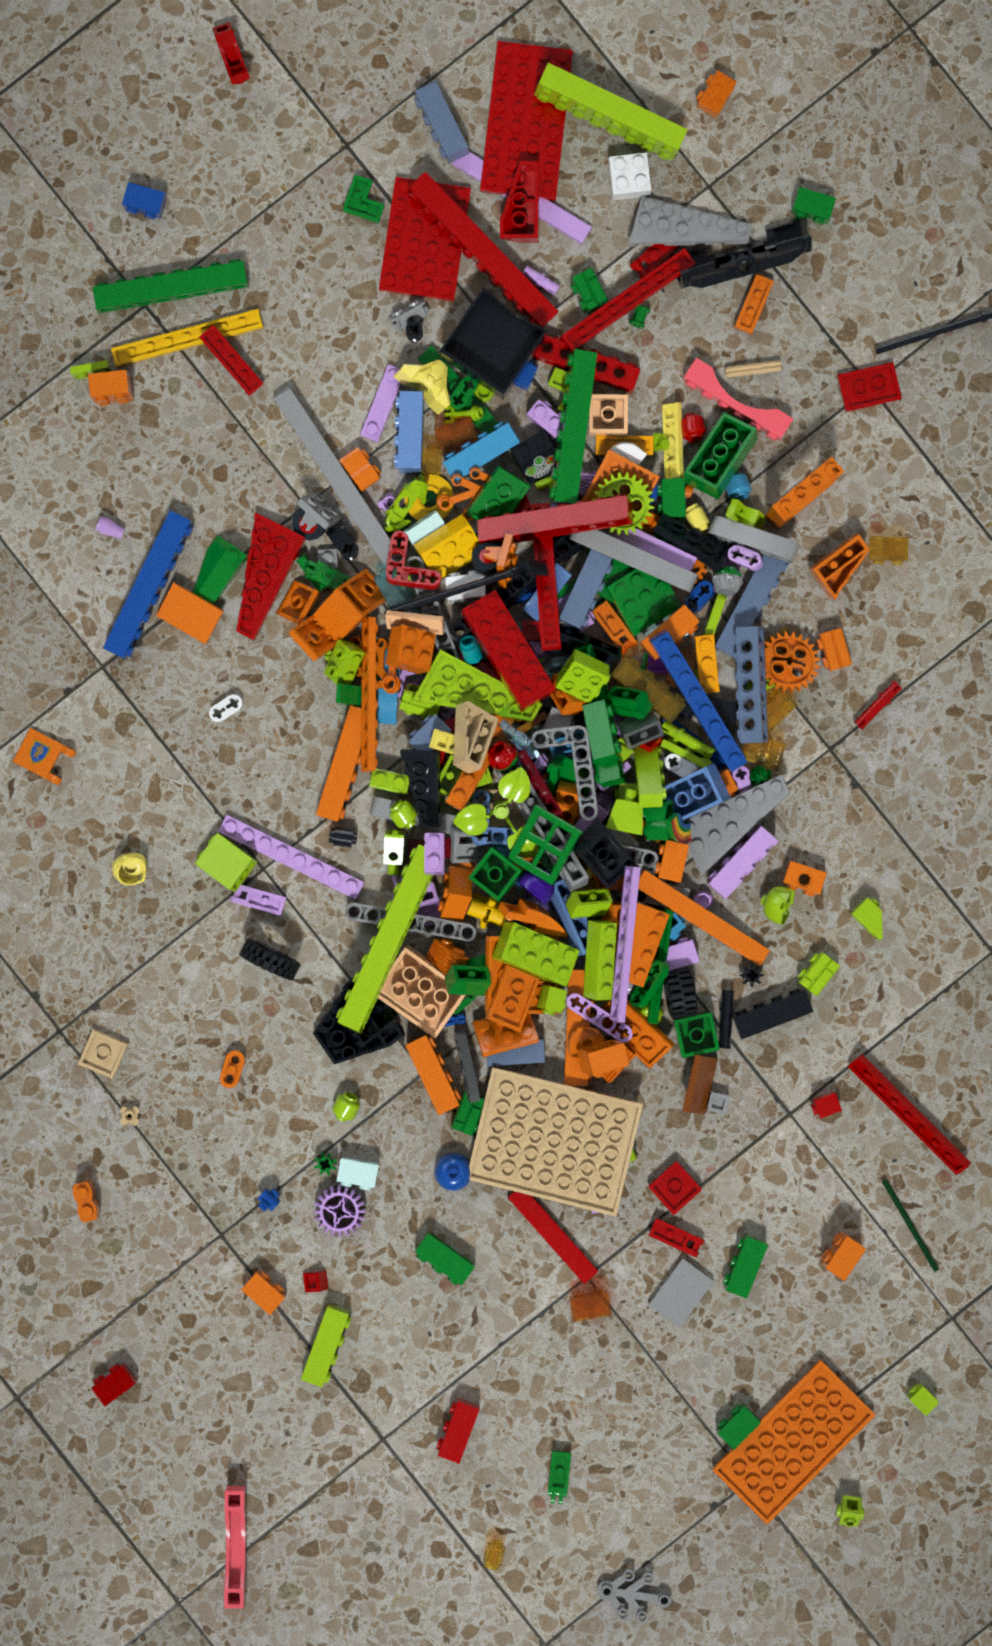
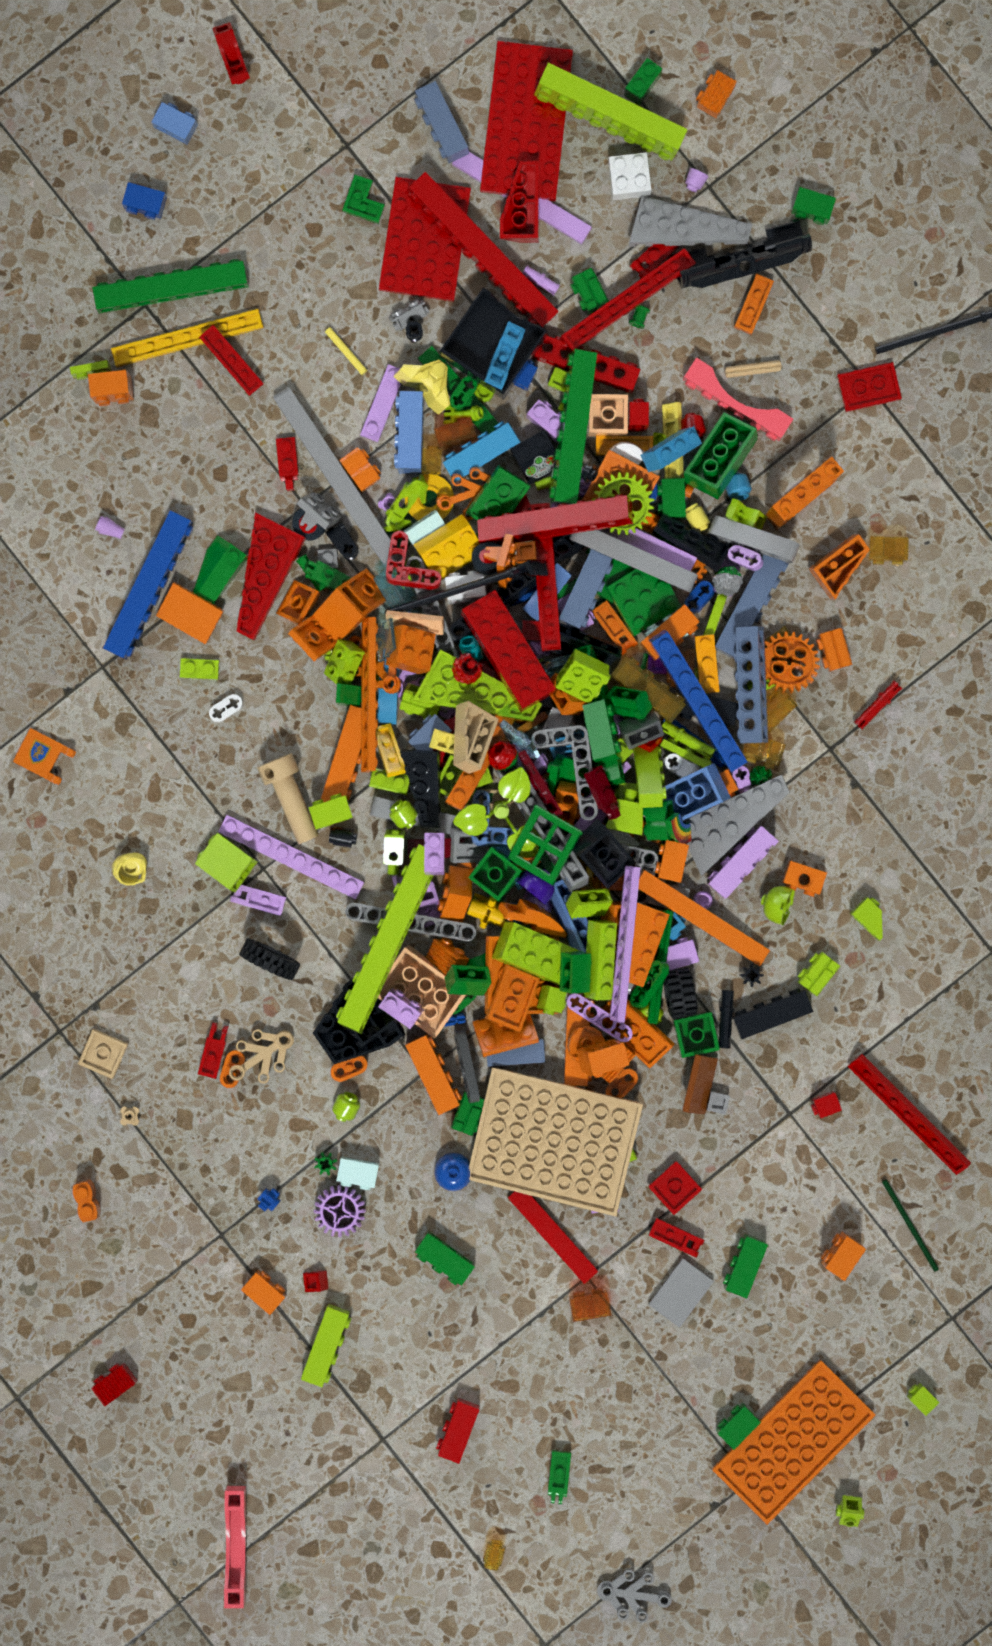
(175, 123): none -> medium blue brick
(199, 669): none -> lime plate
(213, 1053): none -> red hinge
(264, 1054): none -> tan plant
(280, 774): none -> tan piece
(287, 461): none -> red hinge
(331, 811): none -> lime brick
(346, 351): none -> light yellow bar
(349, 1068): none -> orange plate
(385, 639): none -> clear light blue piece
(389, 751): none -> yellow plate
(401, 1008): none -> lavender brick
(466, 669): none -> red piece
(504, 355): none -> dark azure slope
(526, 551): none -> orange tile
(575, 972): none -> green brick
(589, 473): none -> black plate
(602, 792): none -> dark red hinge
(622, 1085): none -> orange plate
(638, 416): none -> red brick
(643, 81): none -> green brick
(671, 449): none -> dark azure brick
(695, 180): none -> lavender hat

